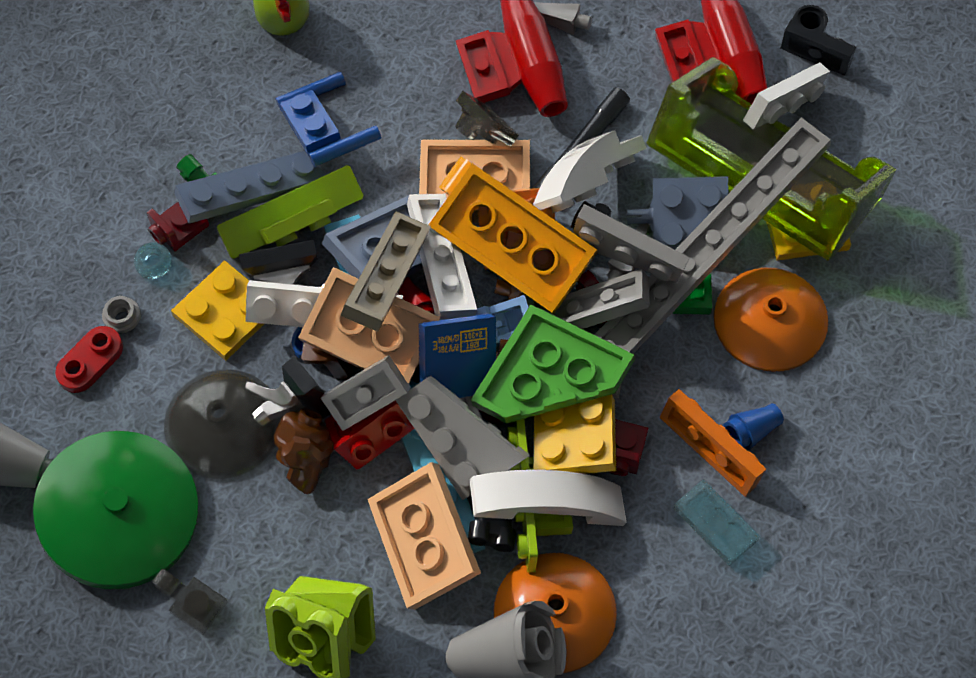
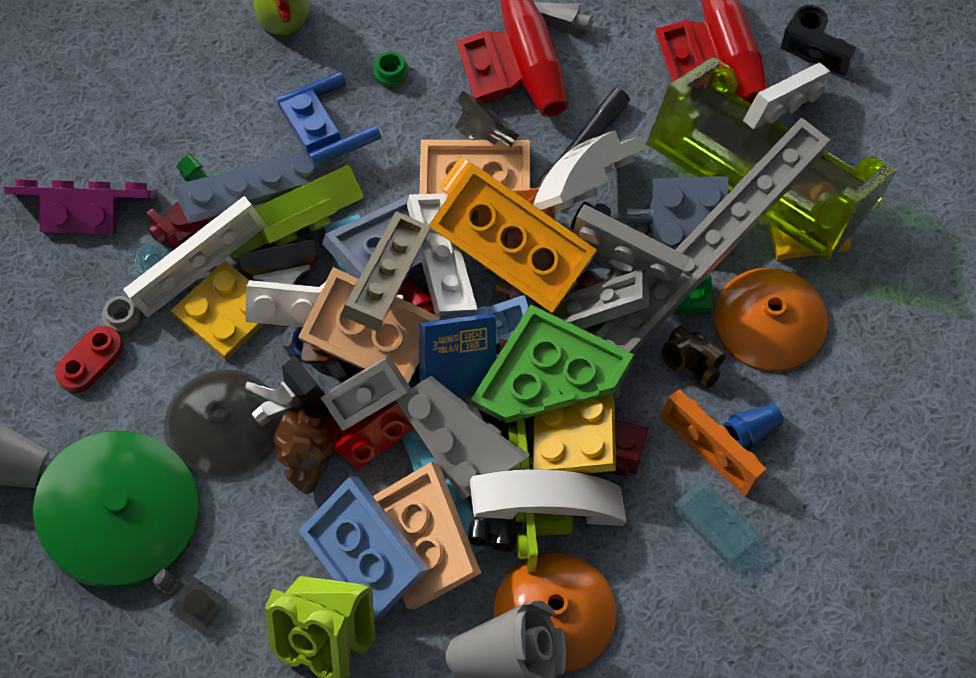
(79, 209): none -> magenta bracket
(195, 257): none -> white plate
(363, 545): none -> medium blue plate
(390, 60): none -> green plate
(693, 351): none -> dark brown plate

